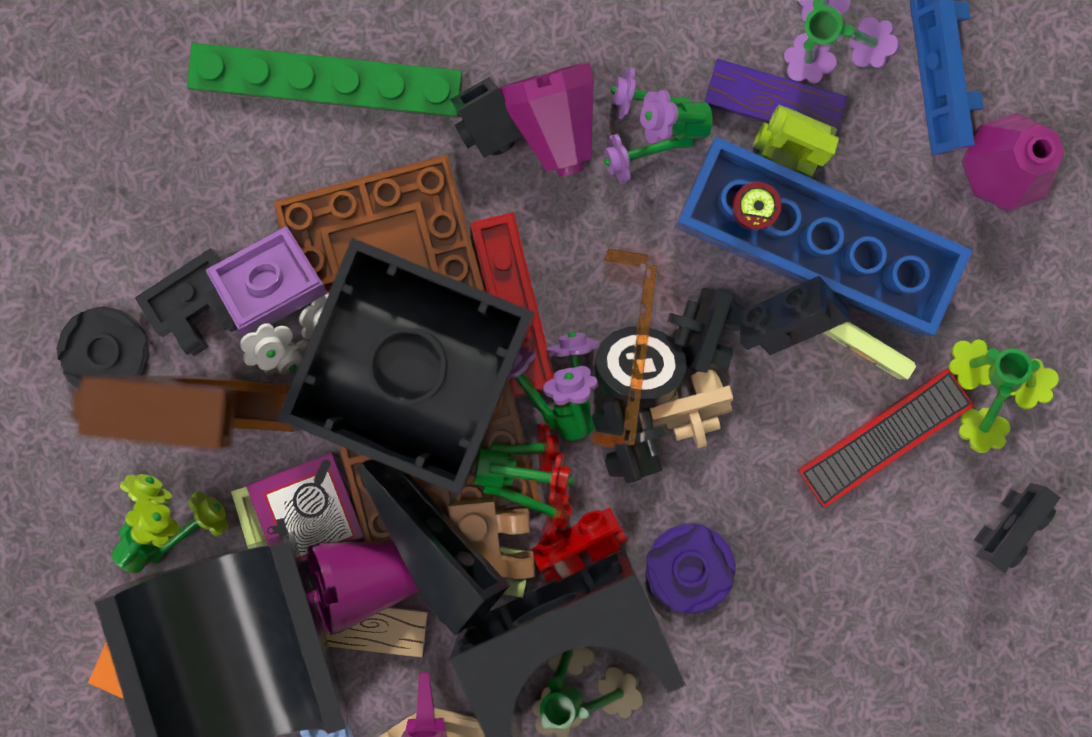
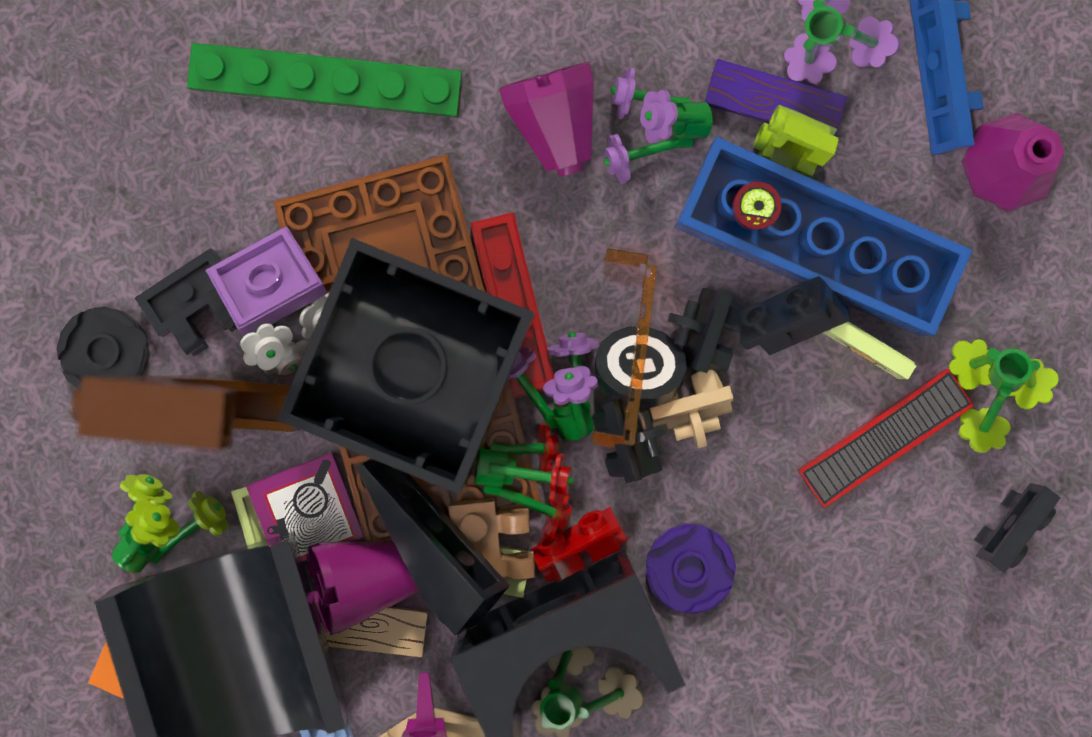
(485, 119): black brick -> none

